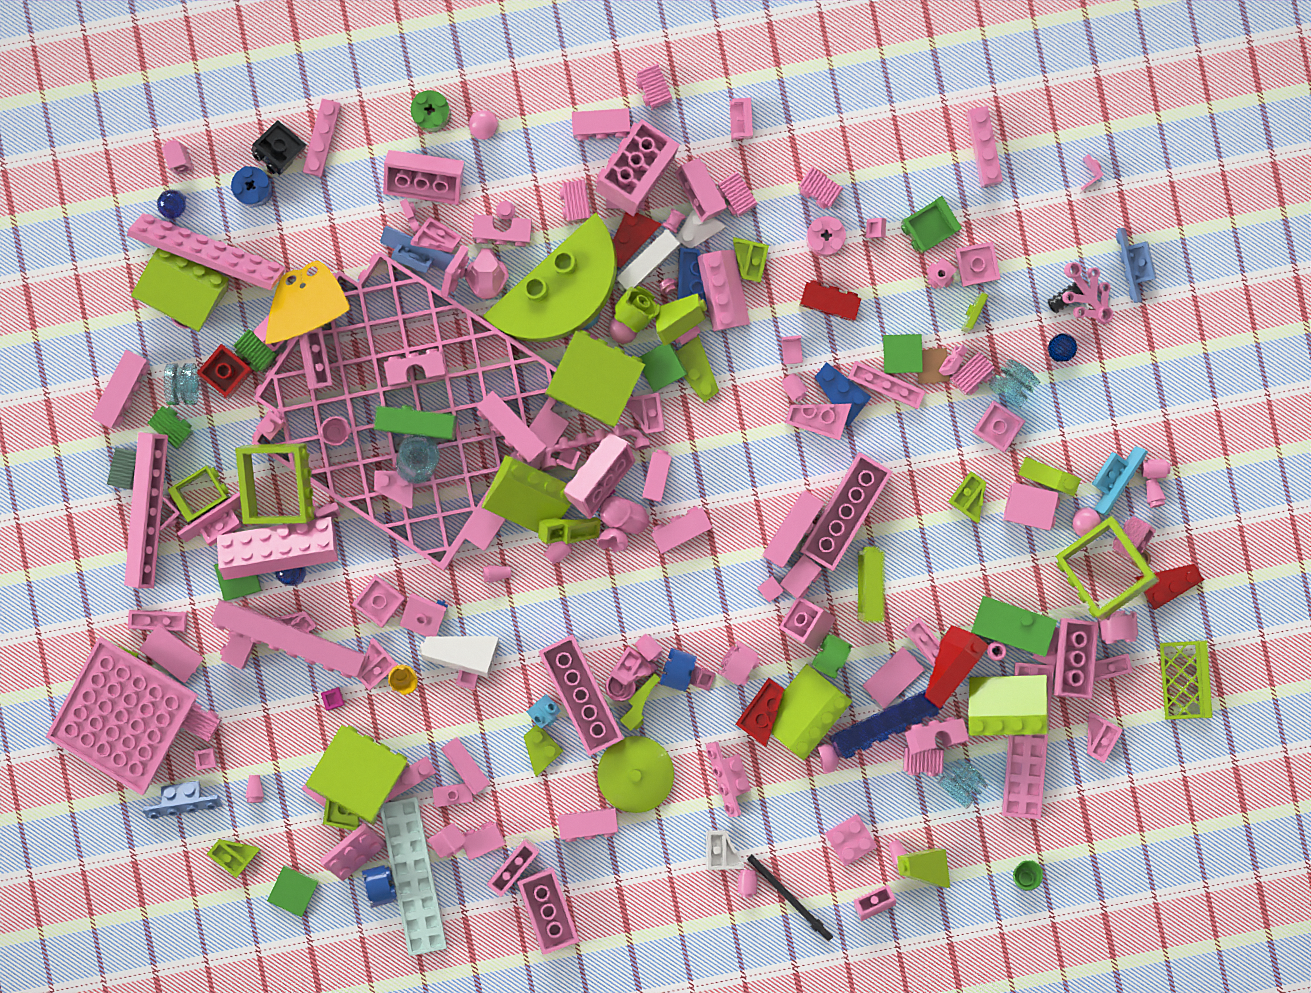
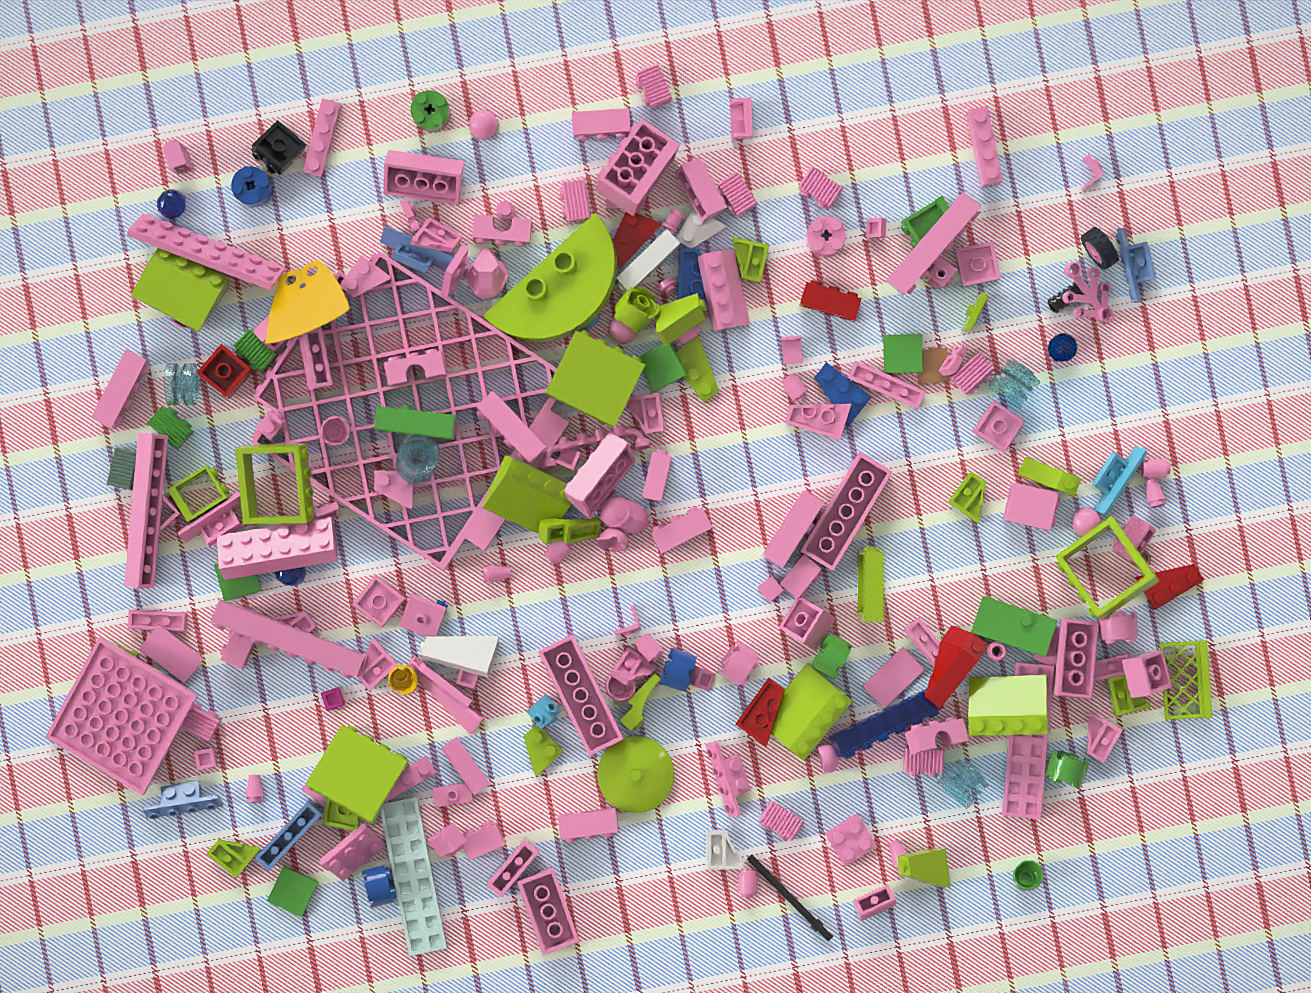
(289, 835): none -> medium blue brick
(363, 278): none -> bright pink wing
(447, 694): none -> bright pink wedge
(630, 629): none -> bright pink bracket
(781, 821): none -> bright pink brick
(933, 243): none -> bright pink brick
(1067, 768): none -> bright green brick
(1099, 248): none -> black wheel
(1121, 698): none -> lime wing
(1146, 673): none -> bright pink brick

